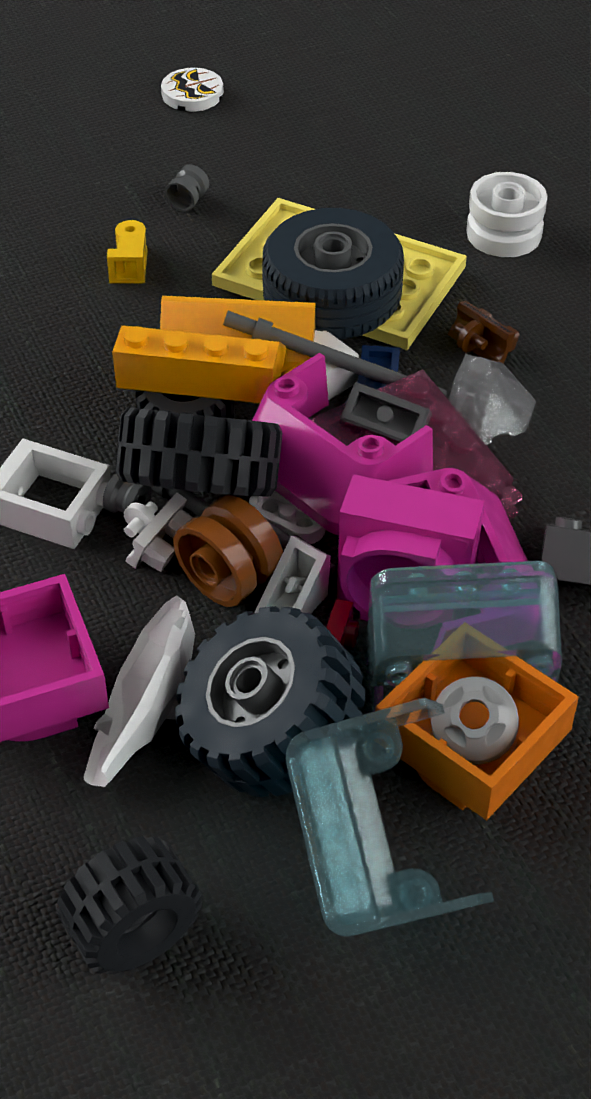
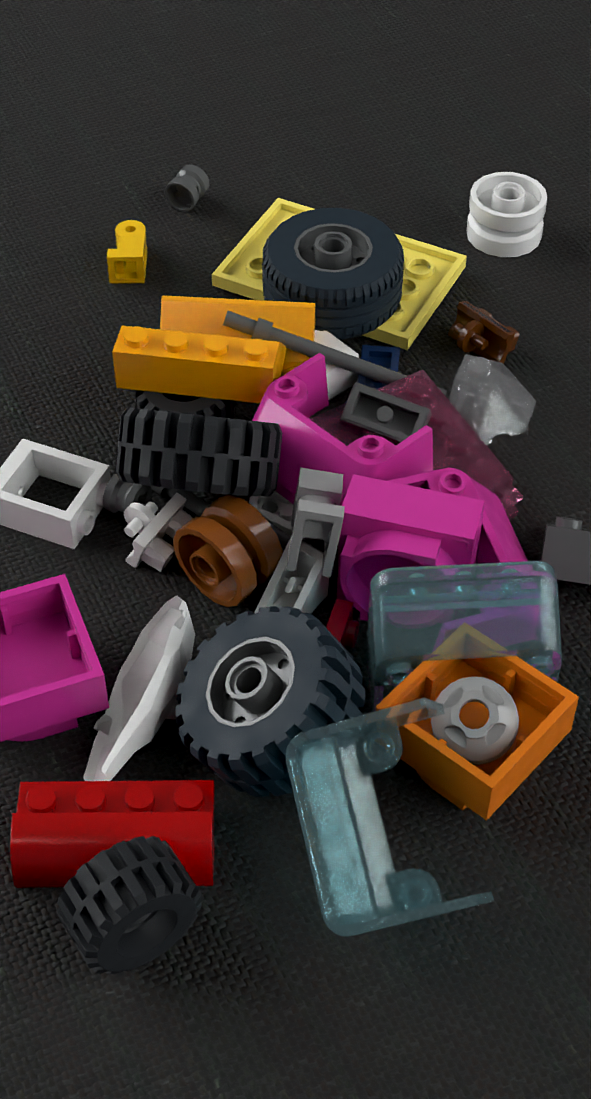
(72, 821): none -> red brick
(192, 88): white tile -> none
(317, 515): none -> light grey piece

